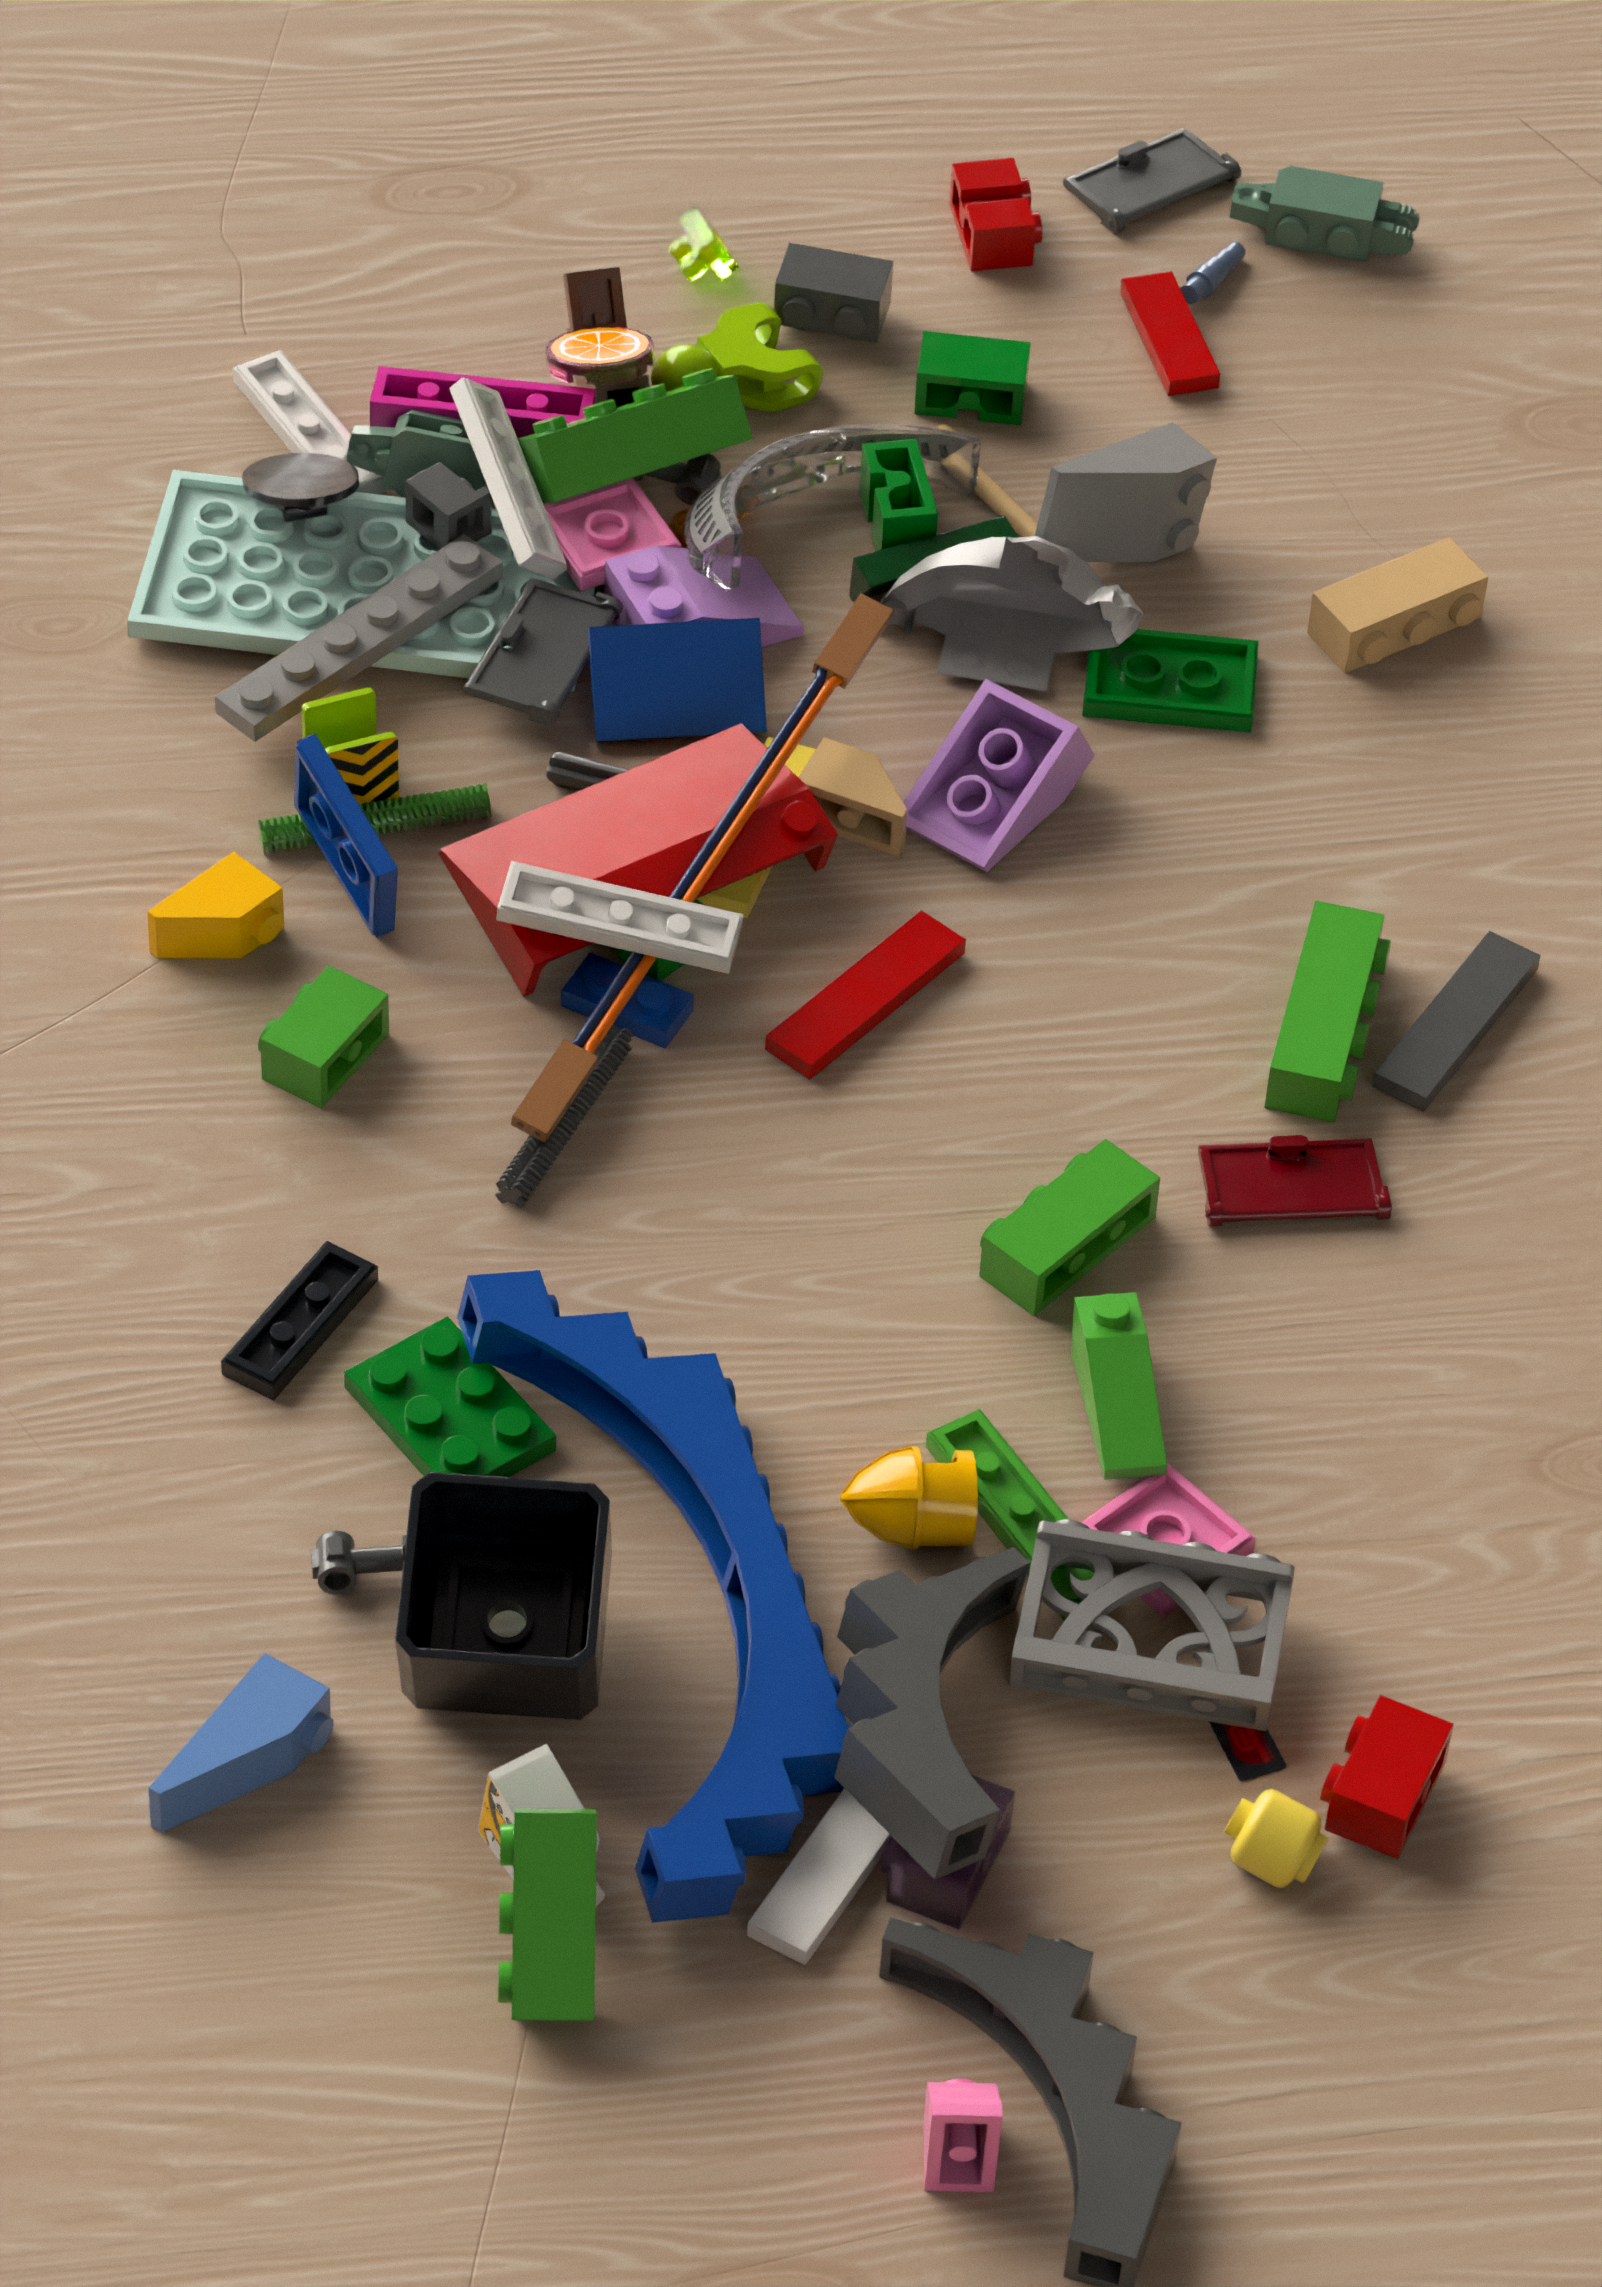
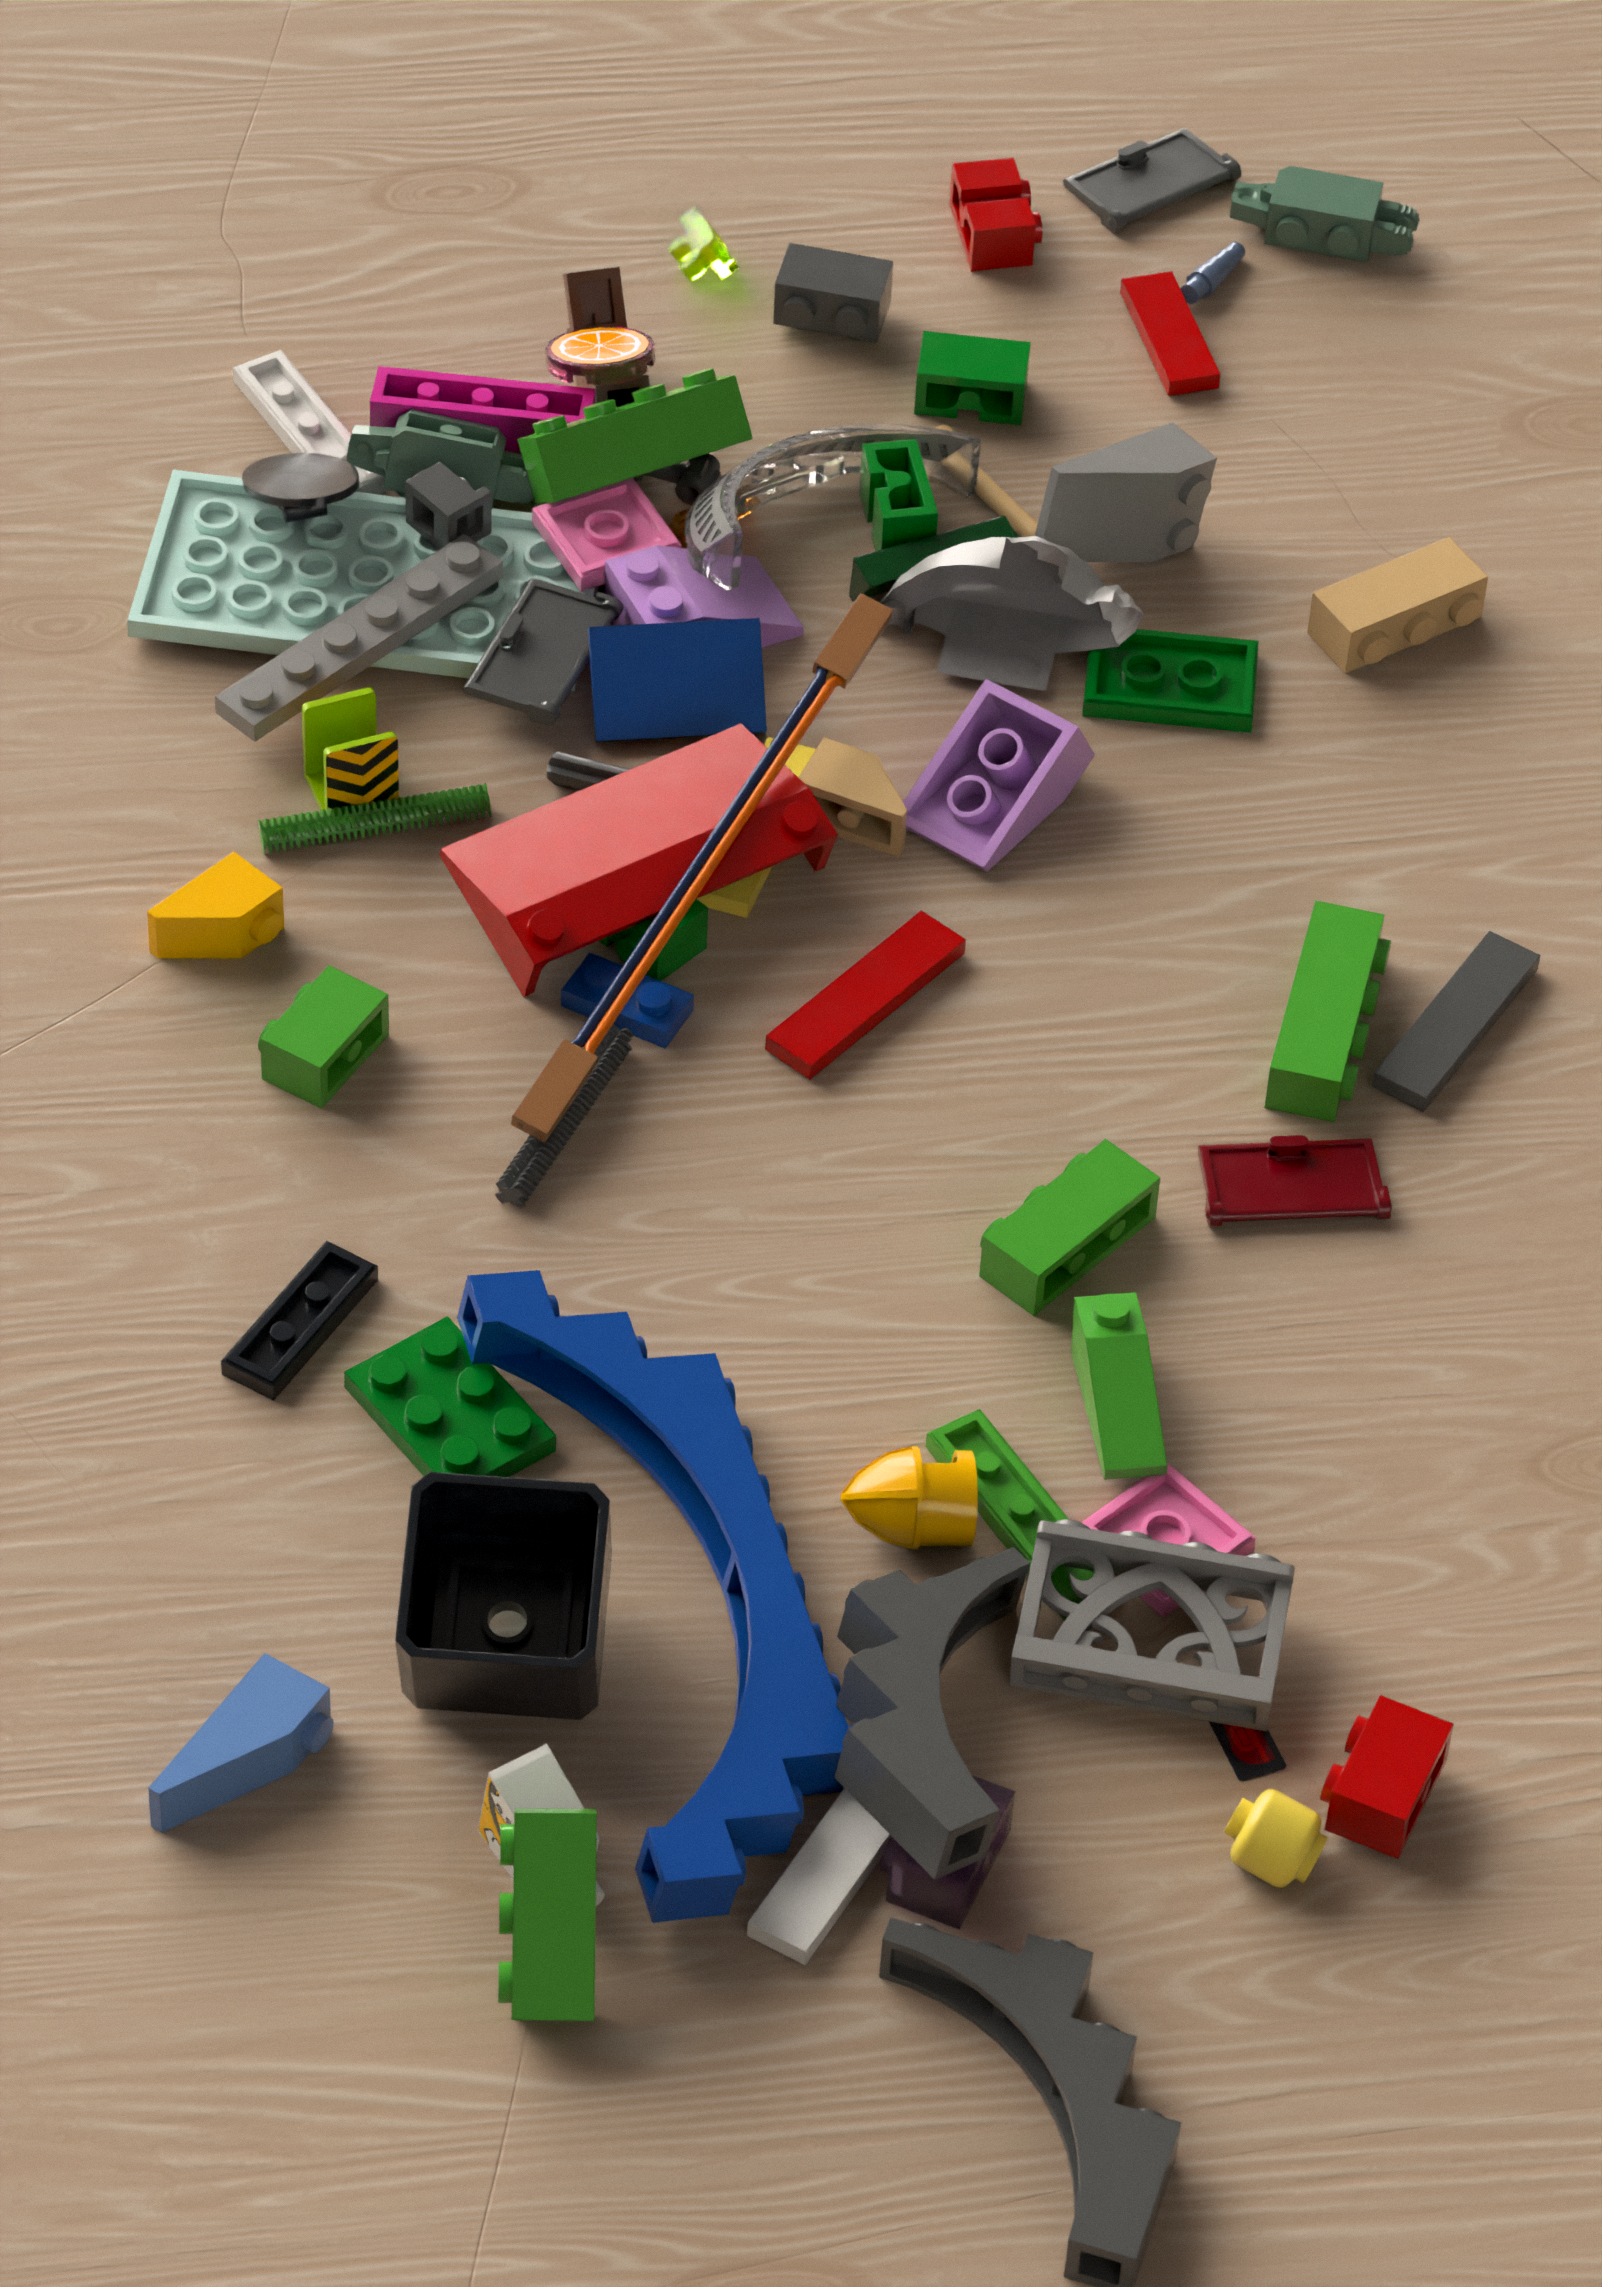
(338, 1561): dark grey bar -> none
(345, 836): blue tile -> none
(508, 478): white tile -> none
(619, 917): white tile -> none
(748, 354): lime piece -> none
(961, 2136): bright pink slope -> none

